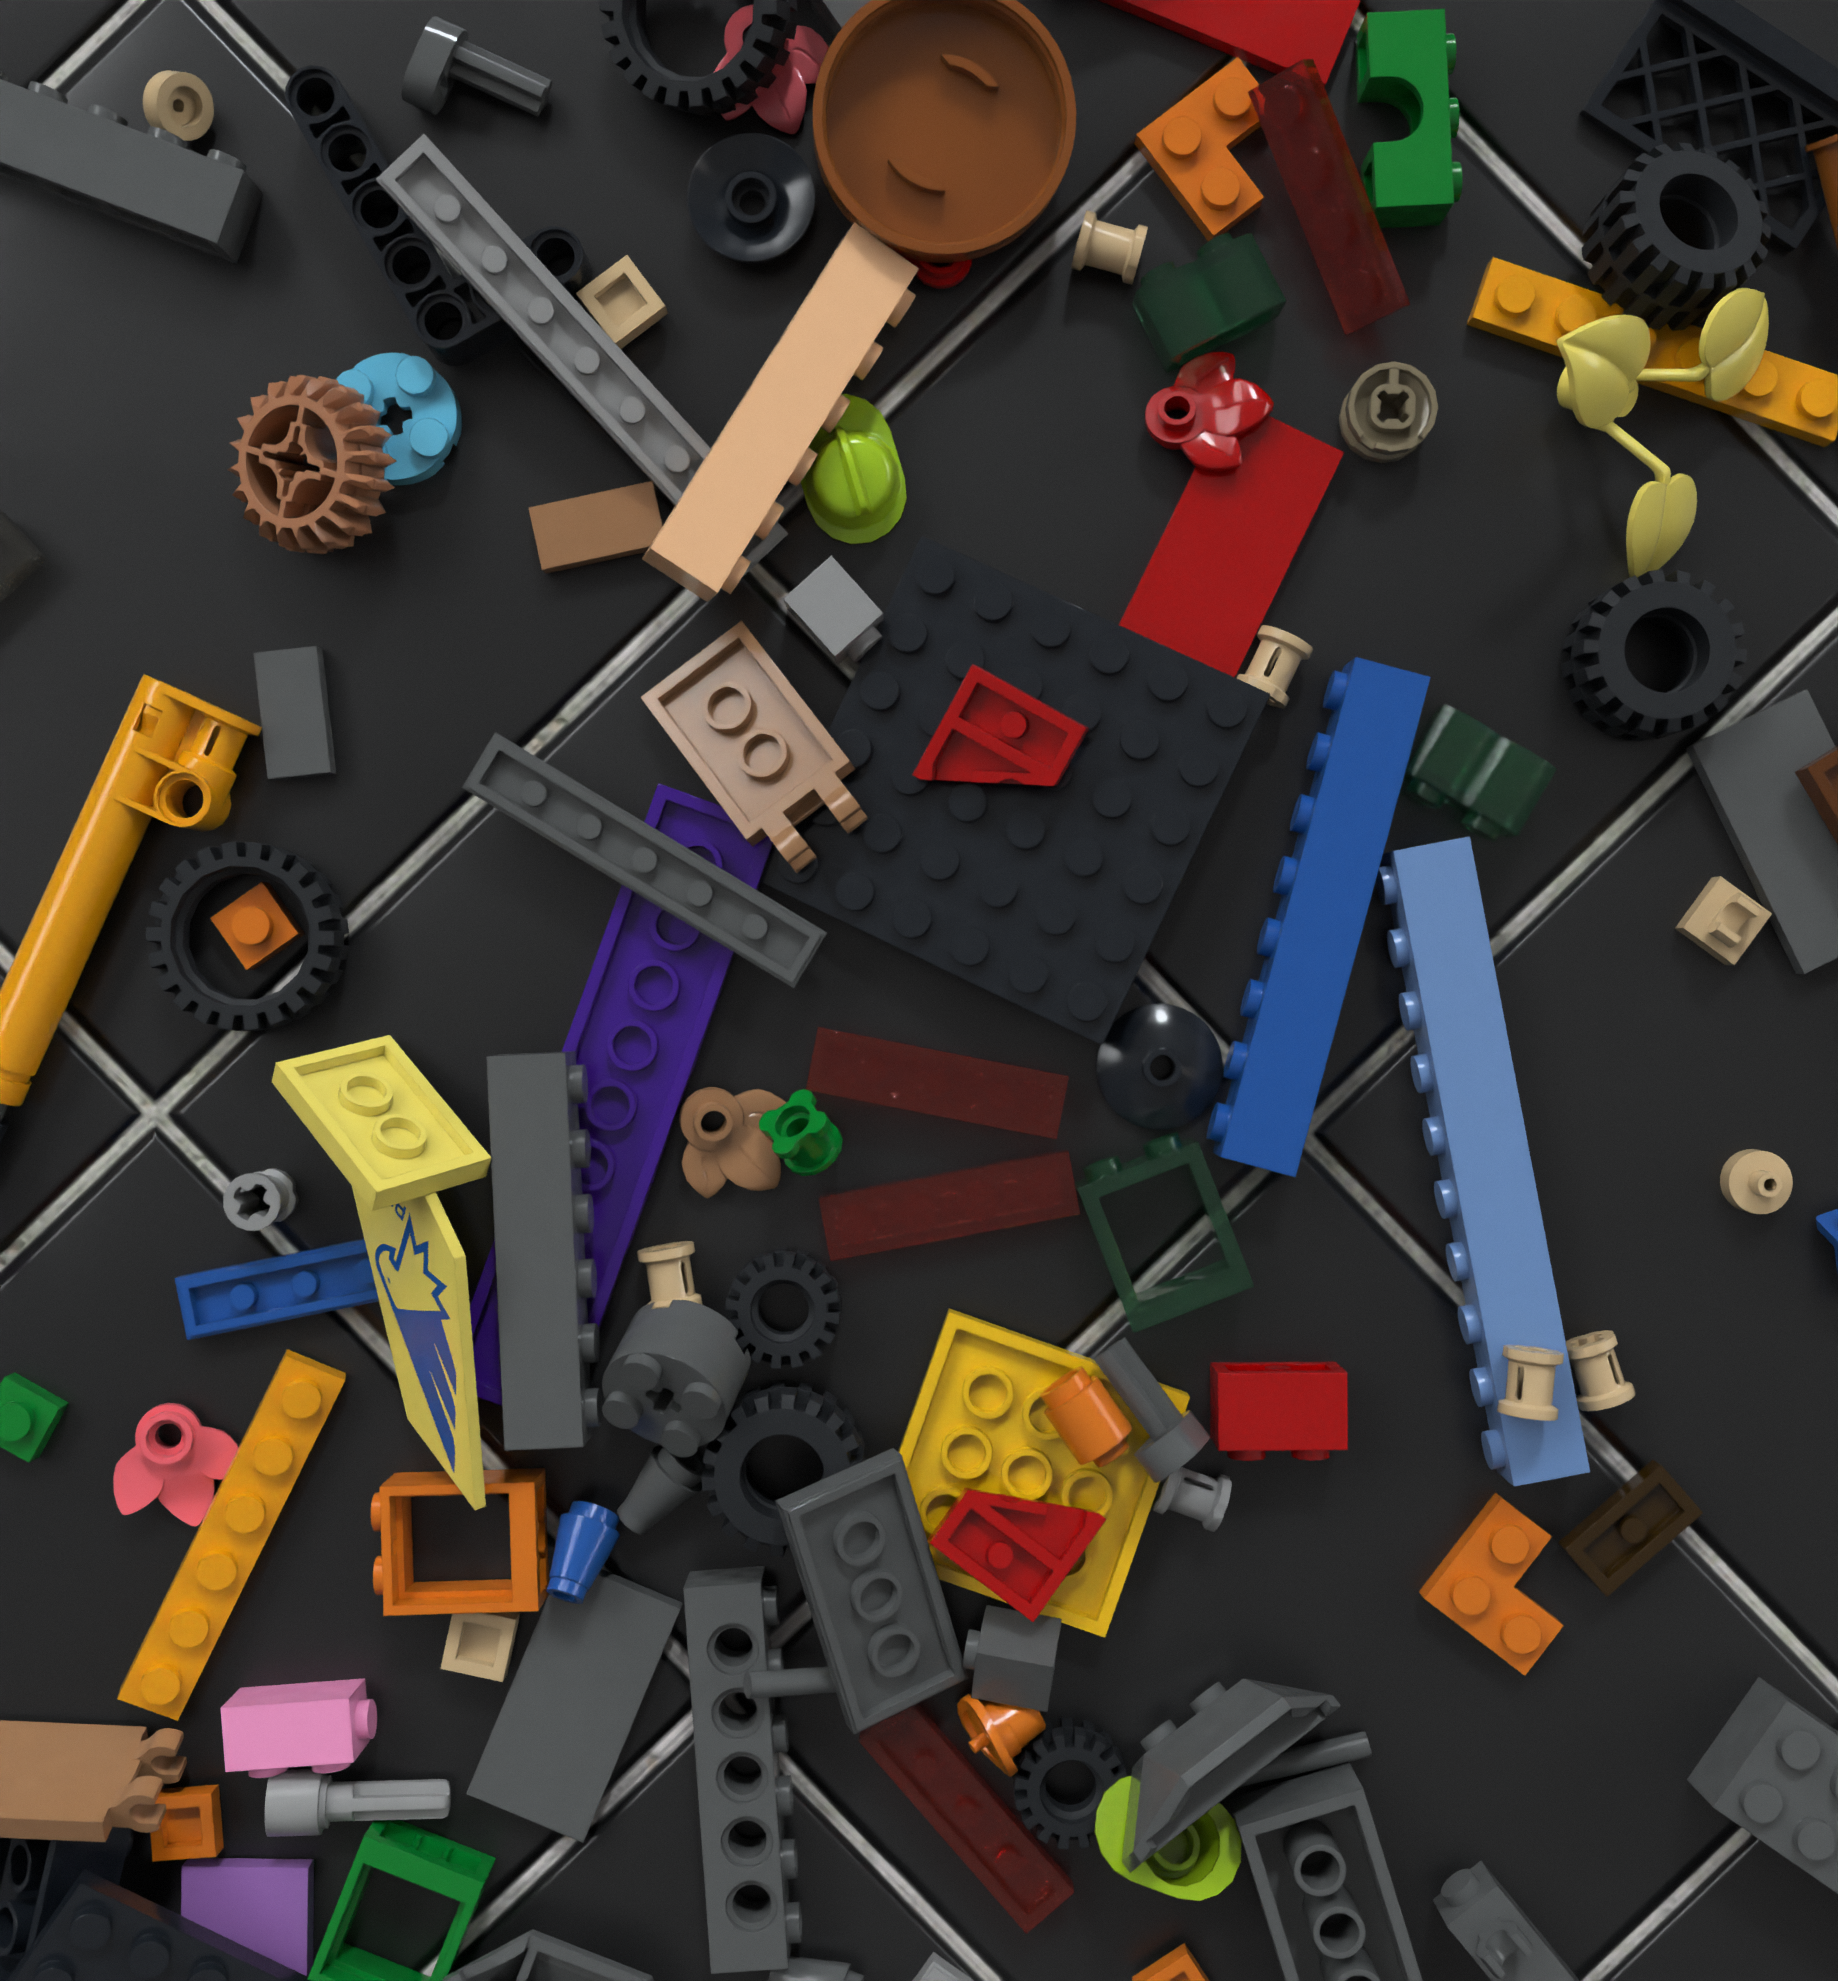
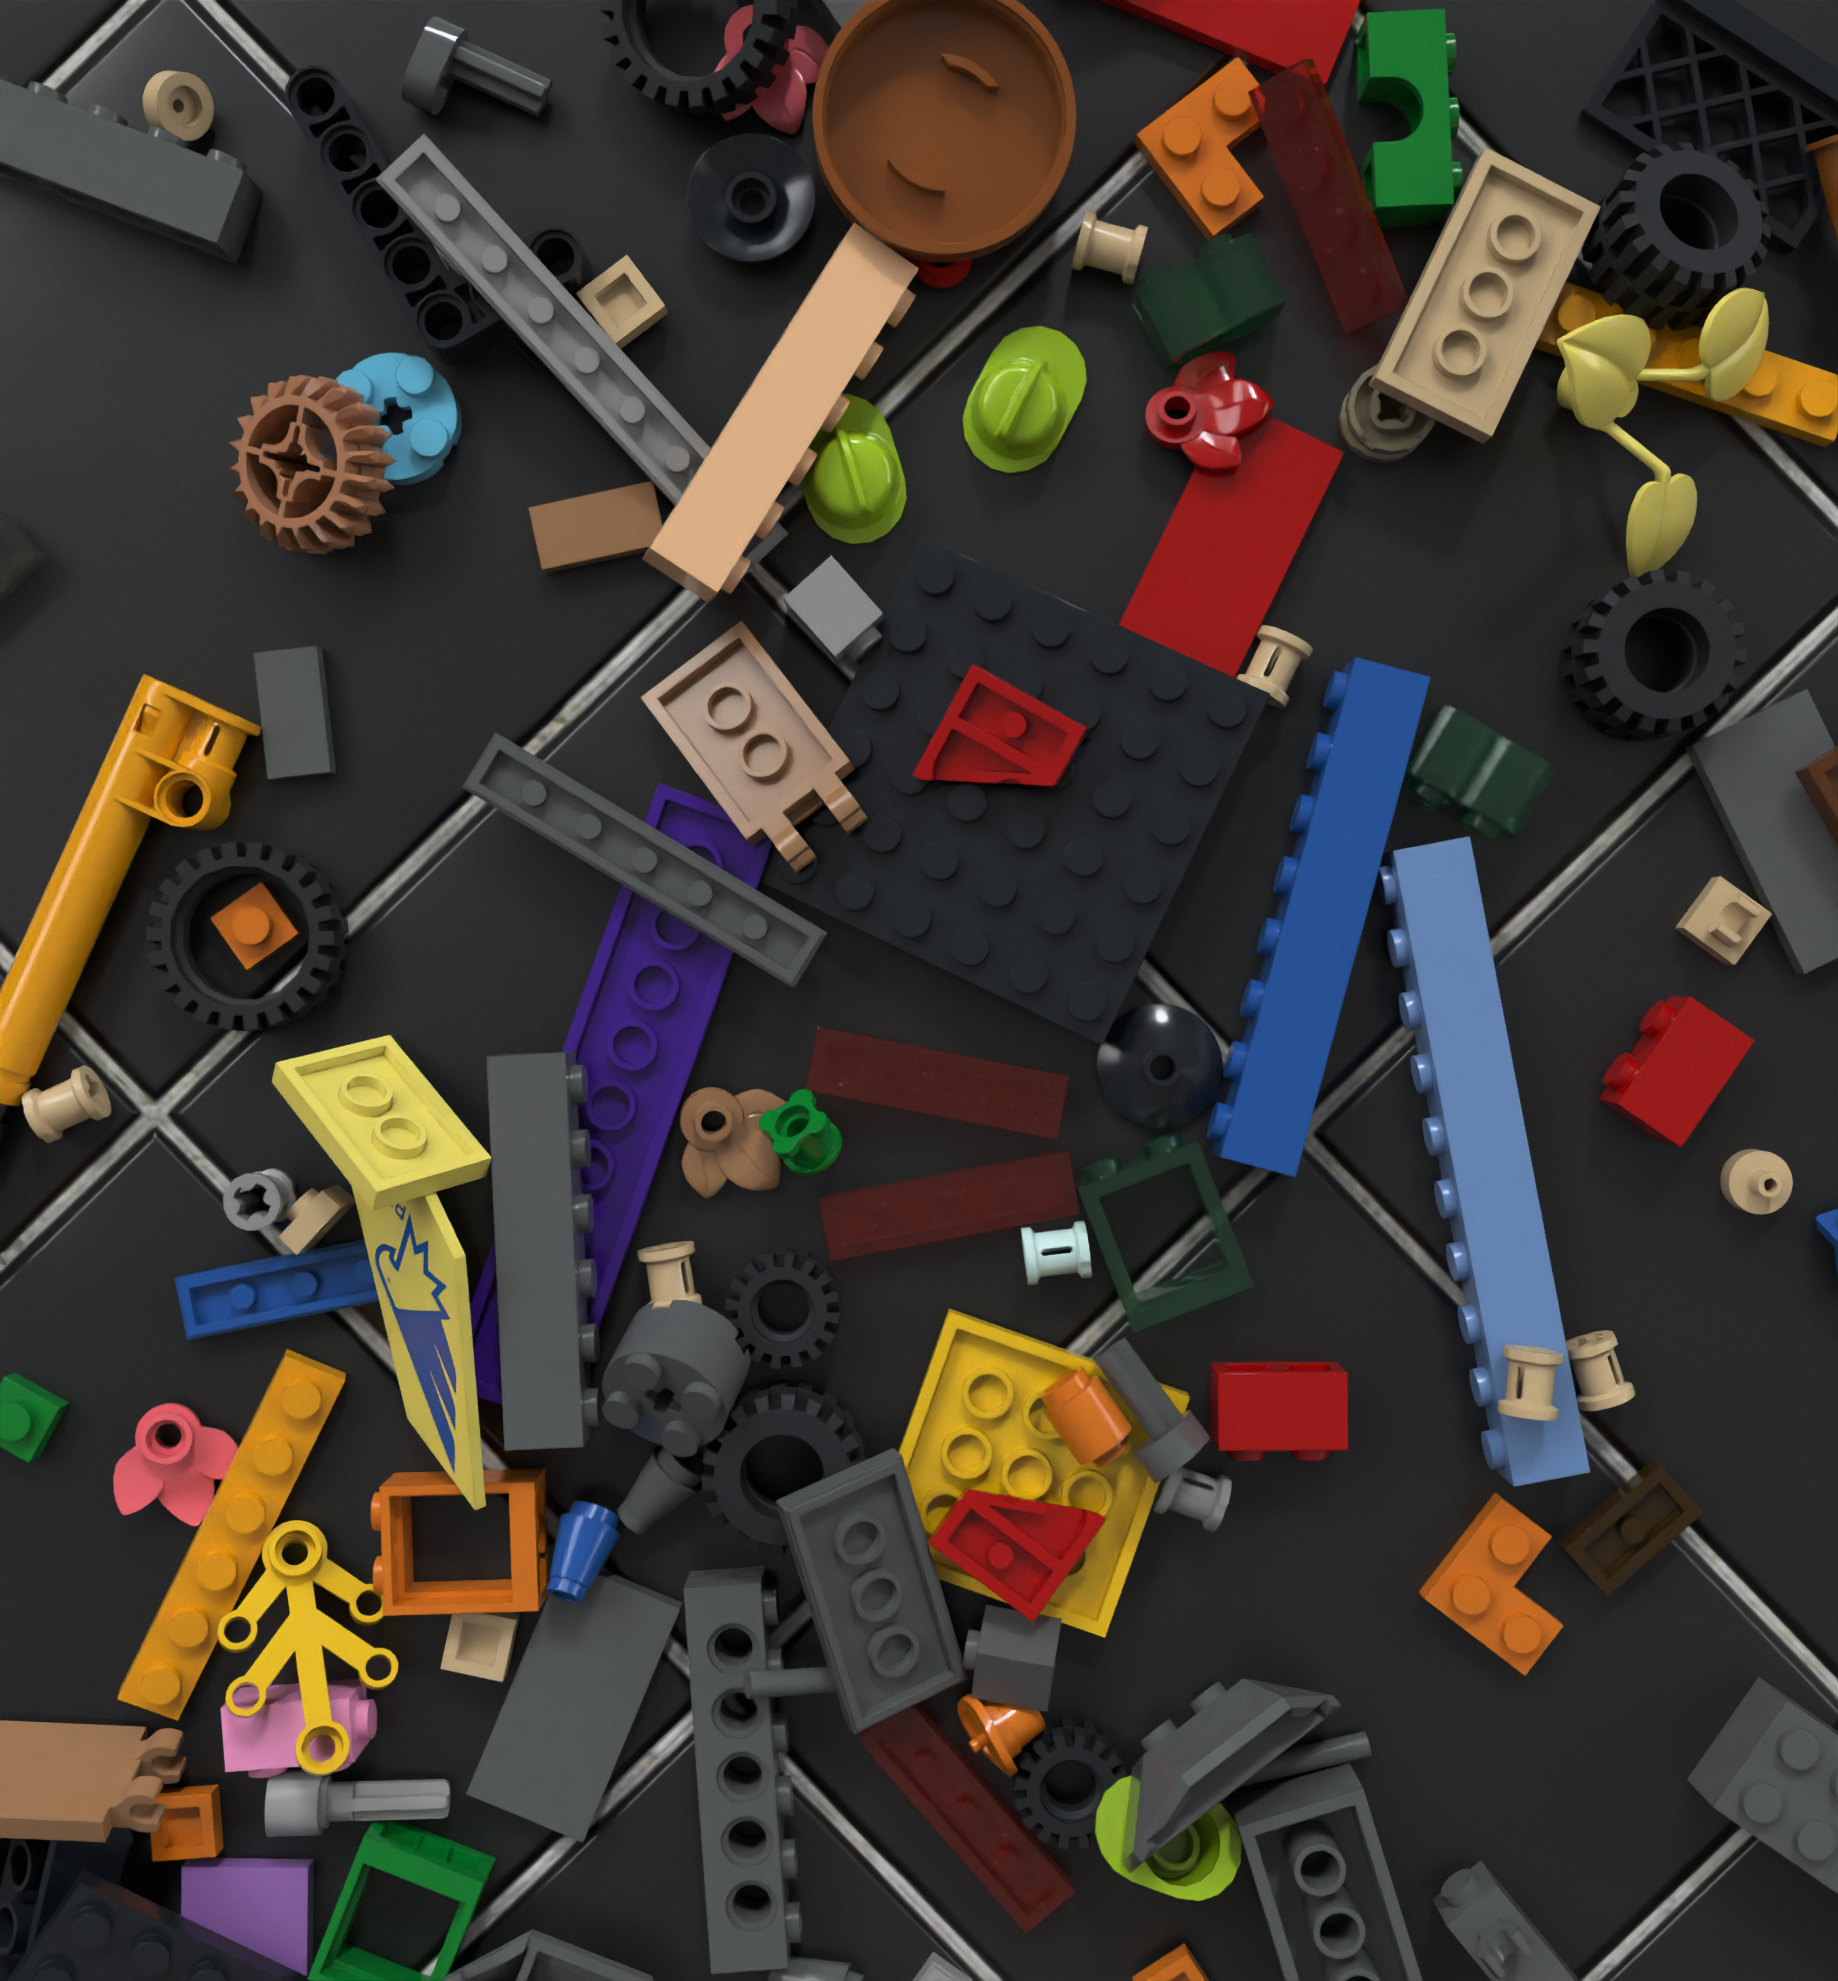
(66, 1104): none -> tan bush
(305, 1634): none -> yellow plant
(314, 1217): none -> tan plate
(1024, 399): none -> lime piece
(1070, 1239): none -> light aqua bush
(1484, 296): none -> tan plate
(1674, 1069): none -> red brick

